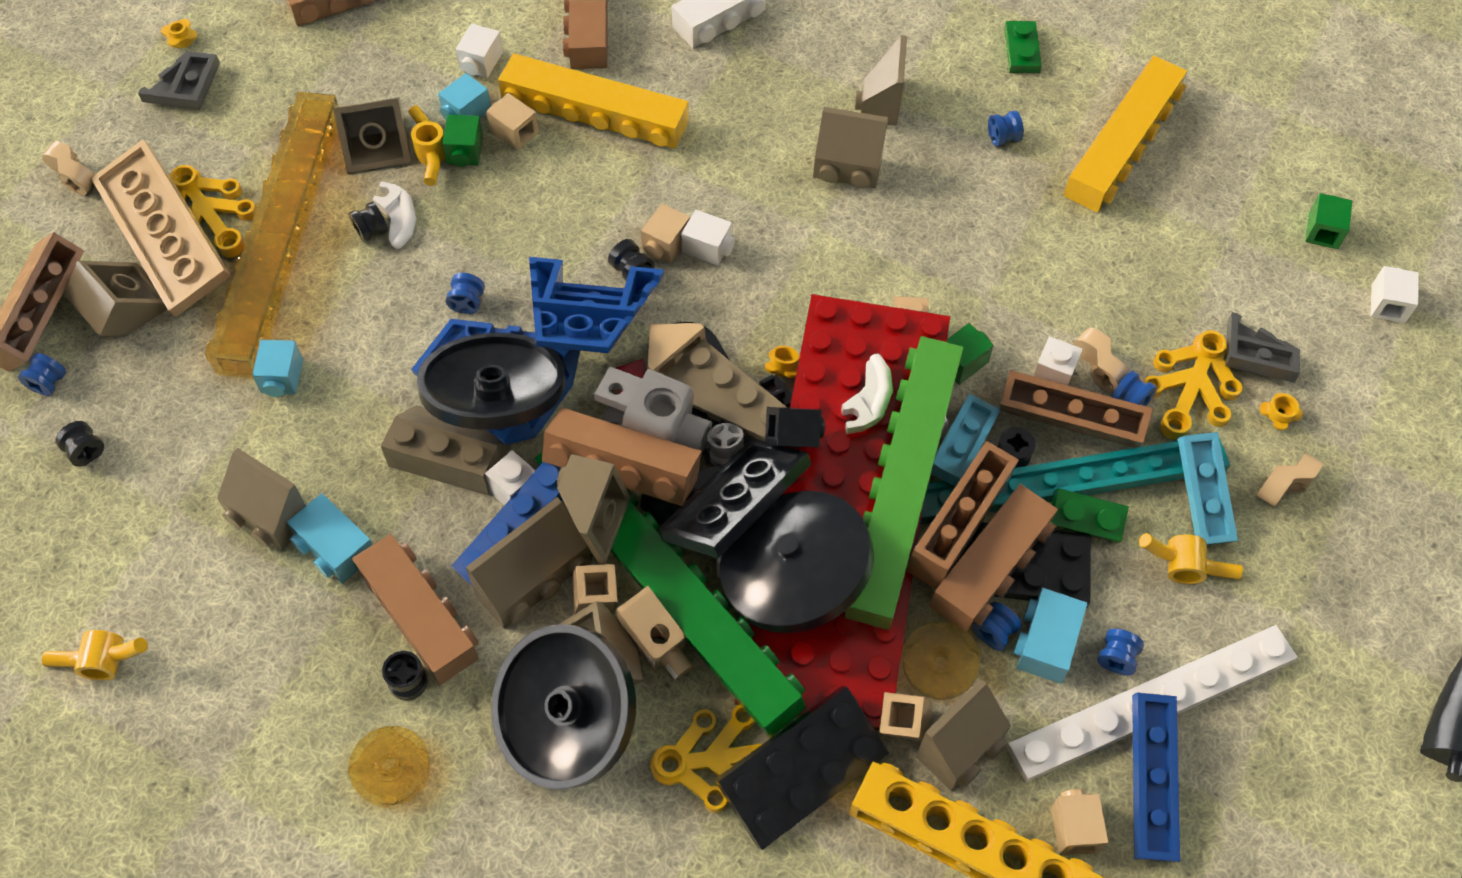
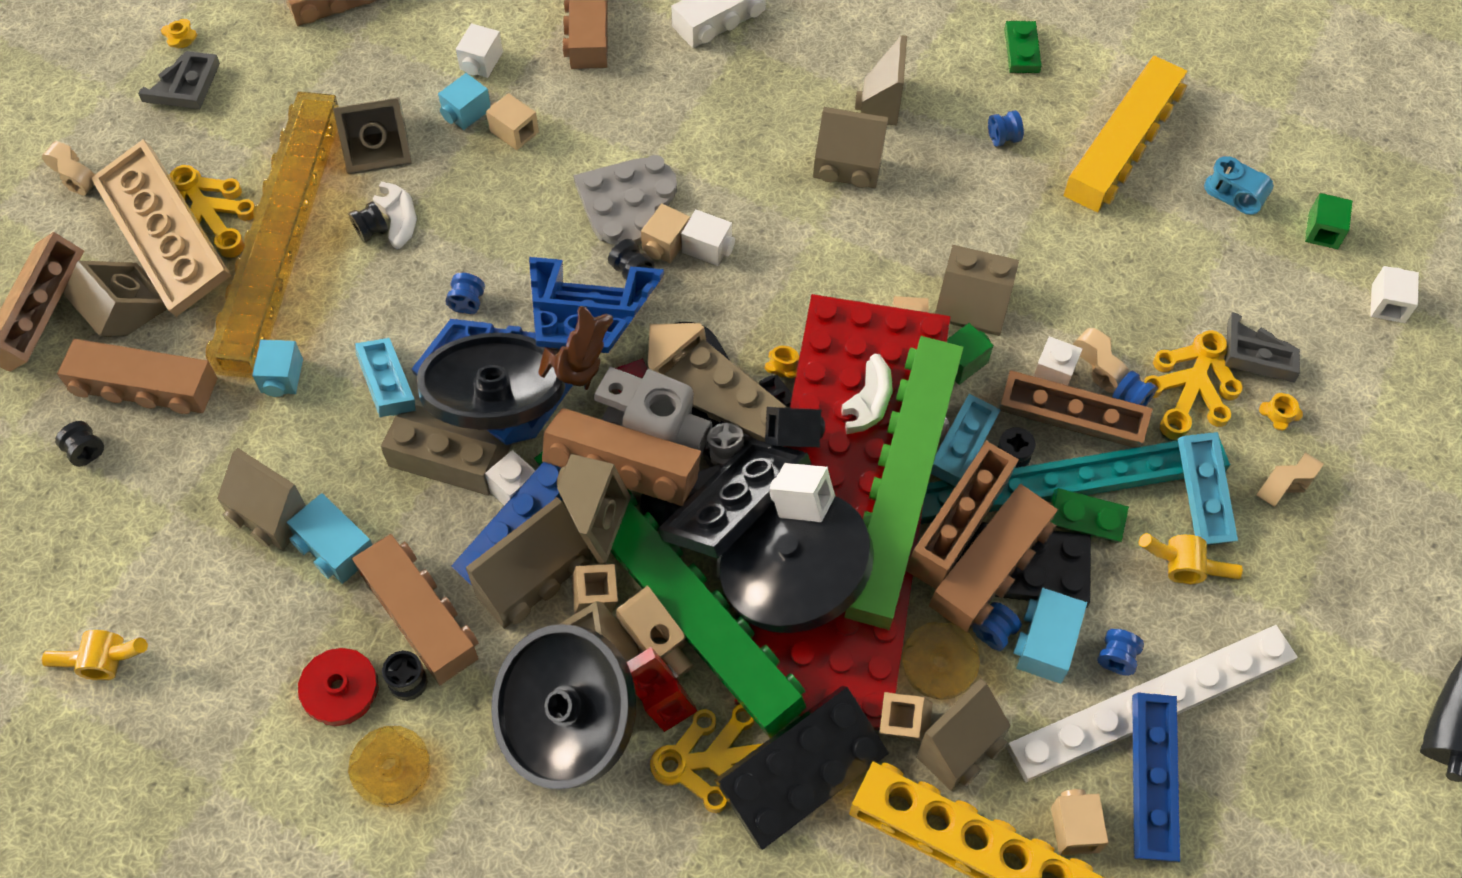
(42, 374): blue wheel -> none
(137, 376): none -> medium nougat brick
(342, 704): none -> red plate
(385, 377): none -> medium azure plate
(427, 143): yellow piece -> none
(462, 140): green brick -> none
(580, 358): none -> reddish brown hair
(595, 100): yellow brick -> none
(625, 196): none -> light grey plate
(660, 690): none -> red slope
(802, 492): none -> white brick
(977, 289): none -> dark tan slope
(1240, 188): none -> dark azure piece

